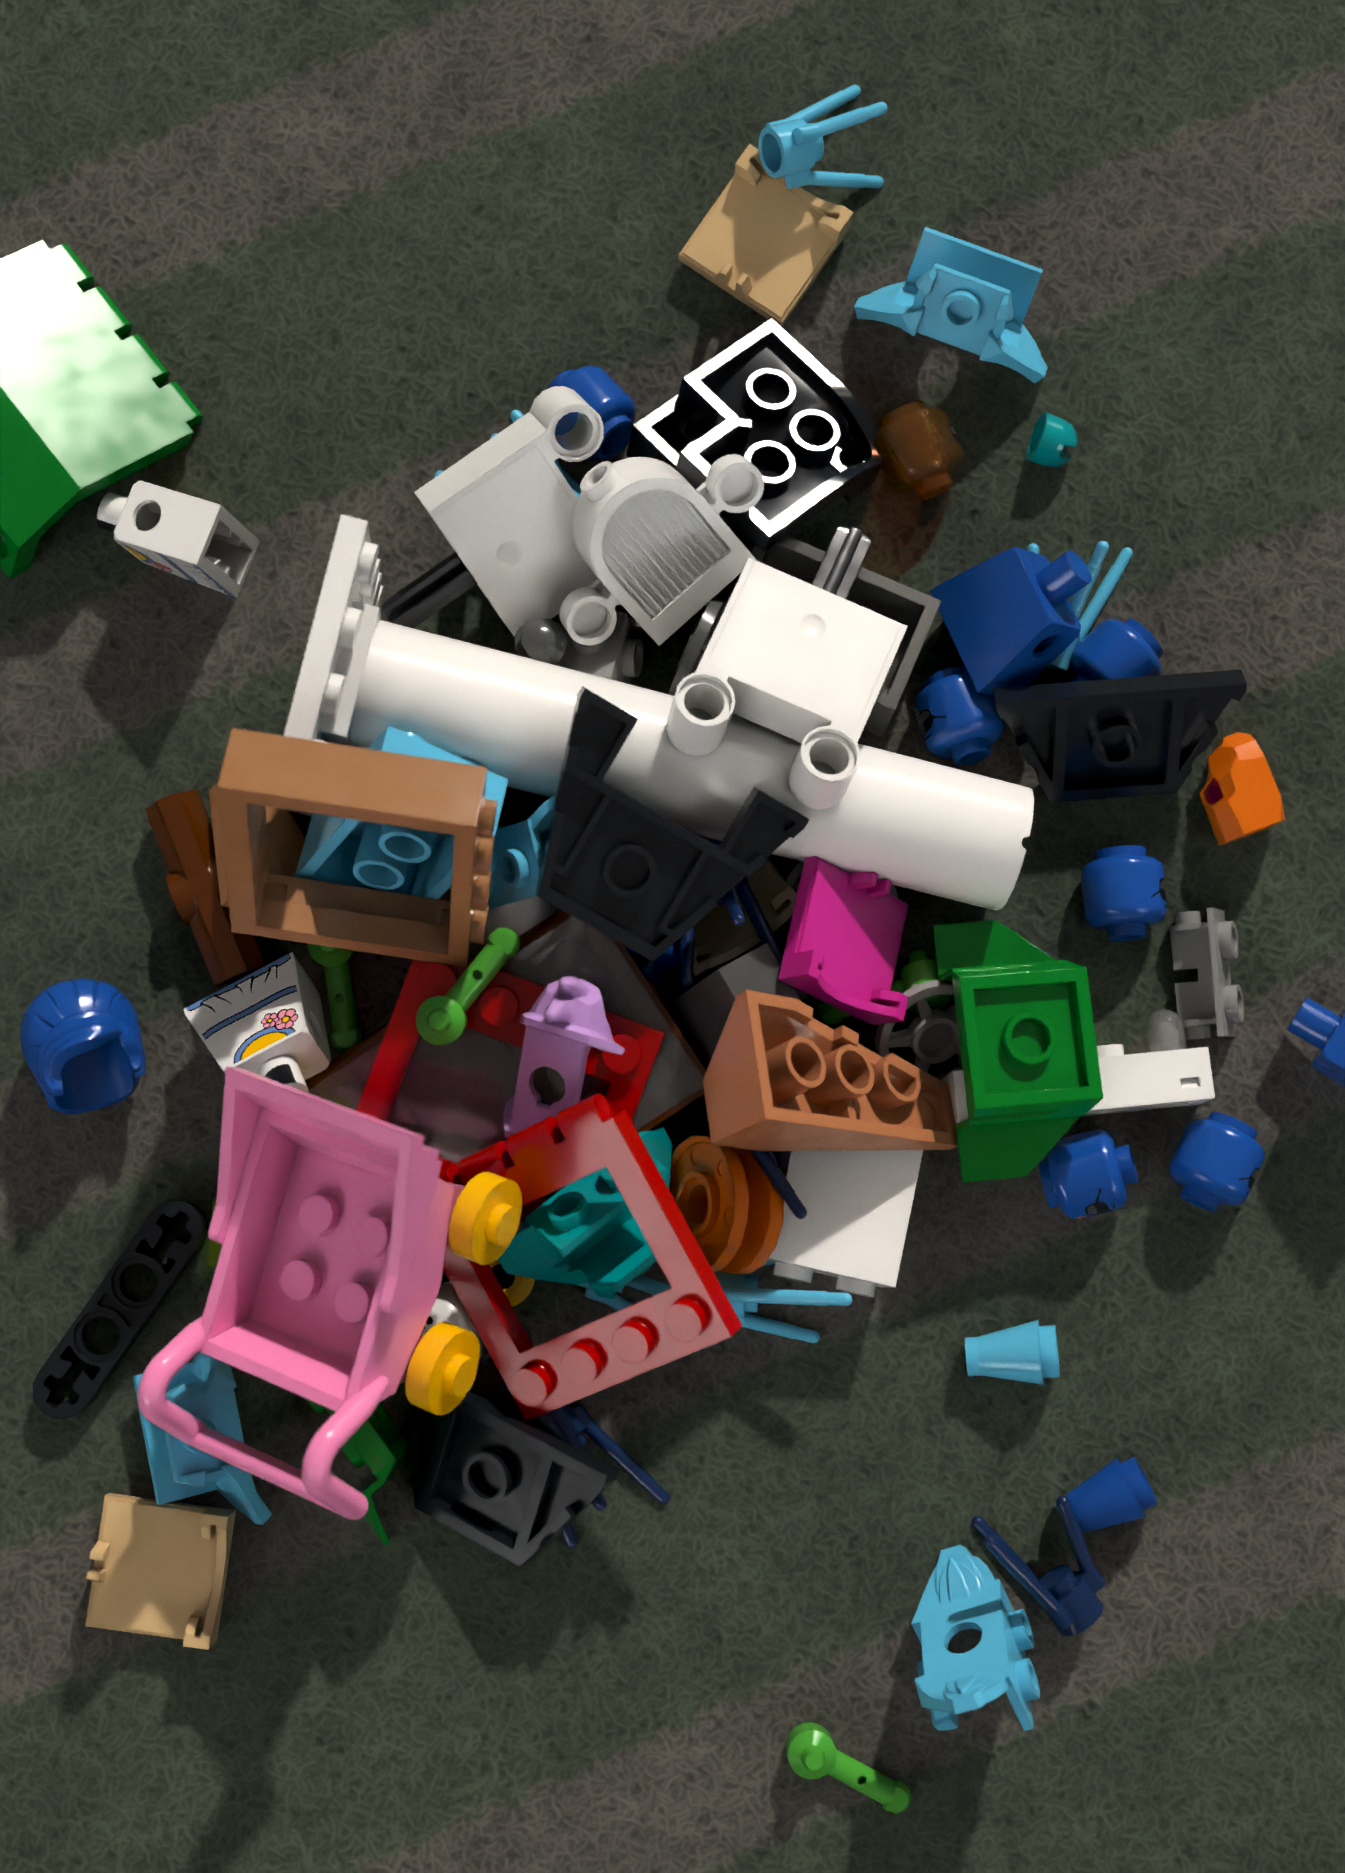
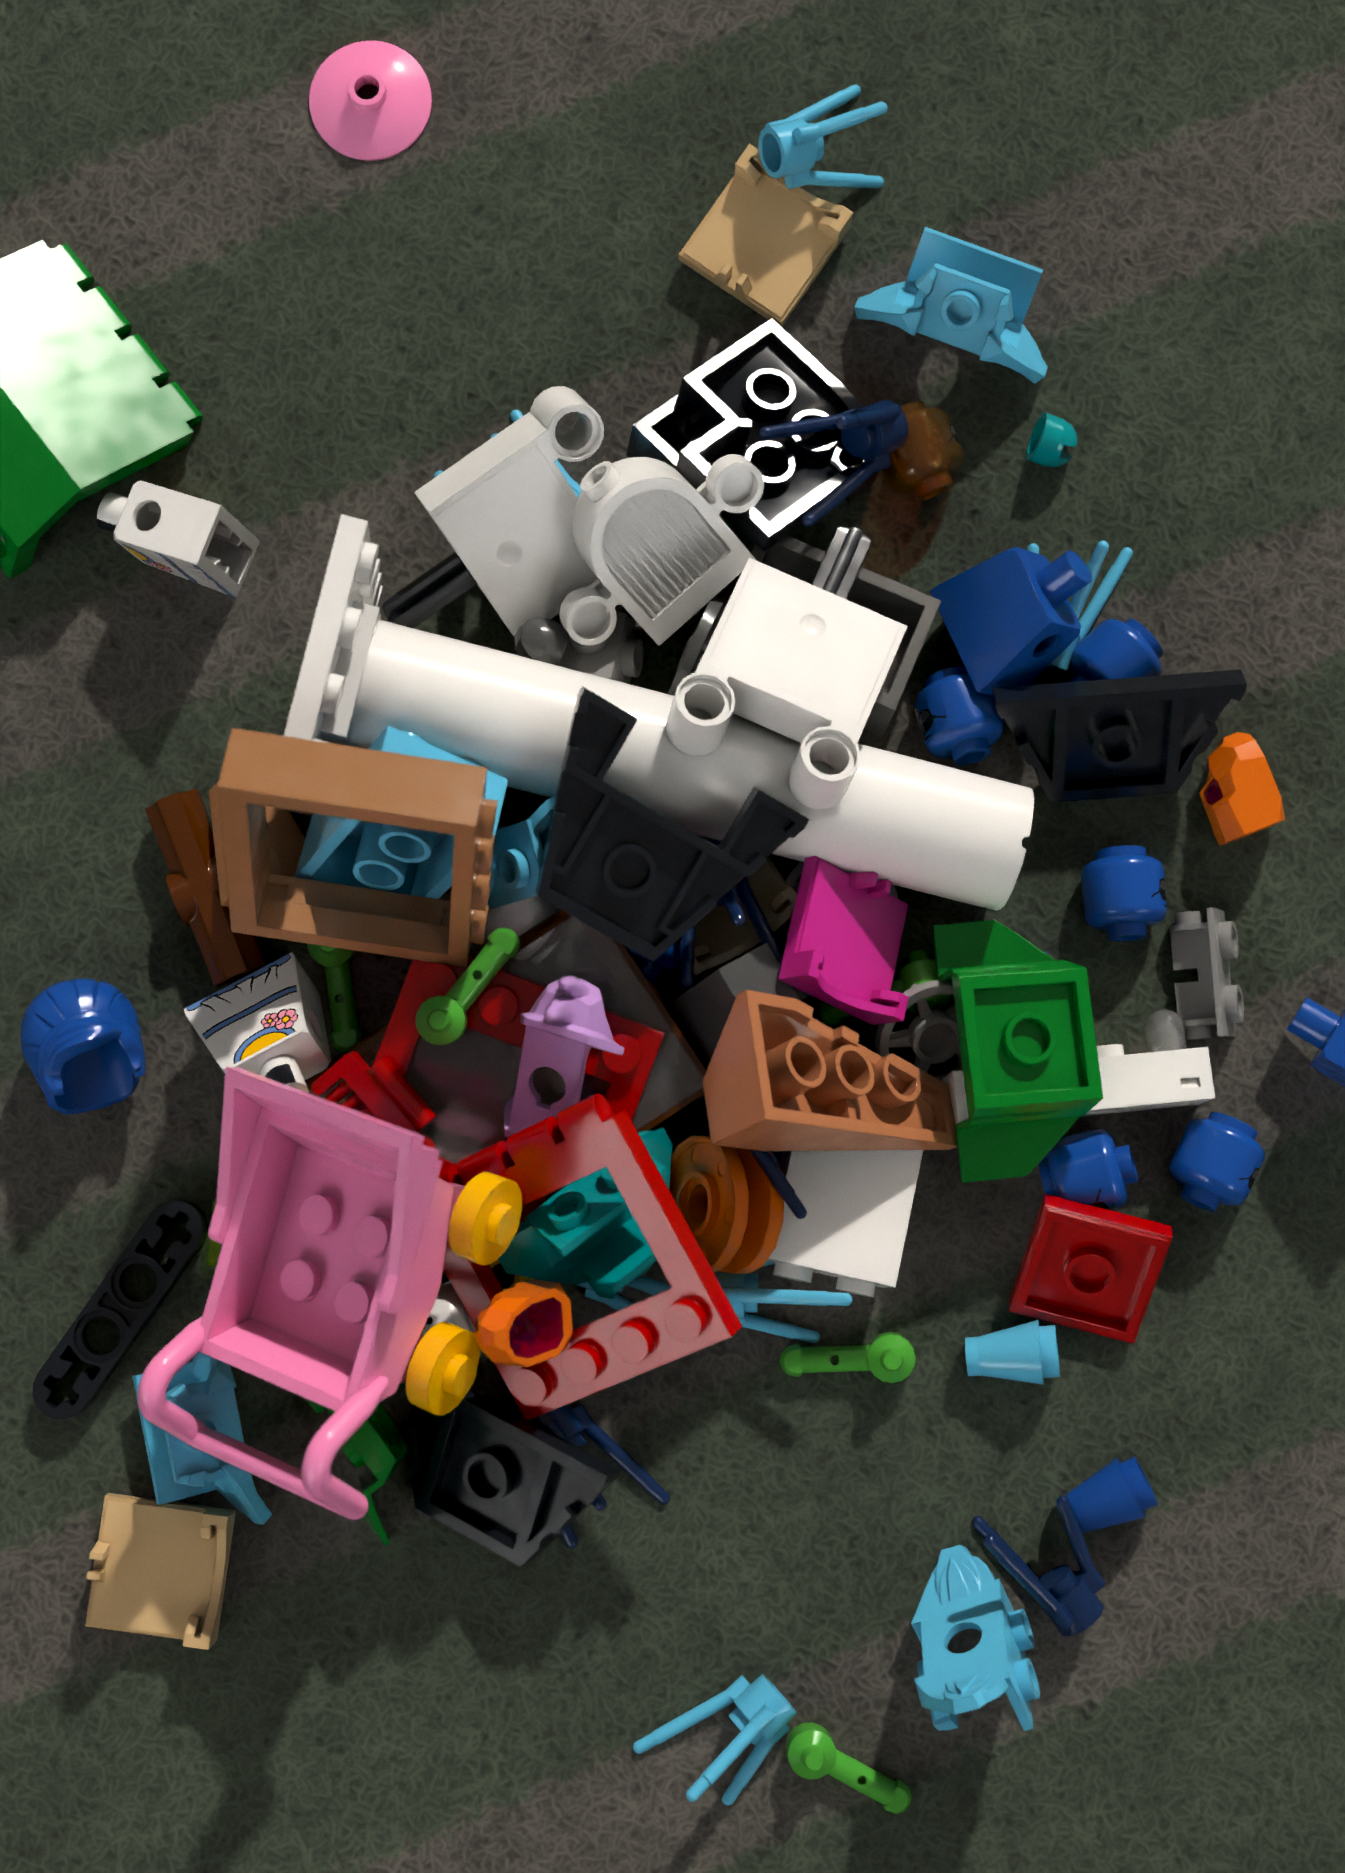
(377, 125): none -> bright pink dish
(380, 1088): none -> red piece
(525, 1324): none -> orange rock
(607, 399): blue head -> none
(760, 1717): none -> medium azure plant
(864, 434): none -> dark blue plant
(887, 1357): none -> bright green piece
(1090, 1268): none -> red tile

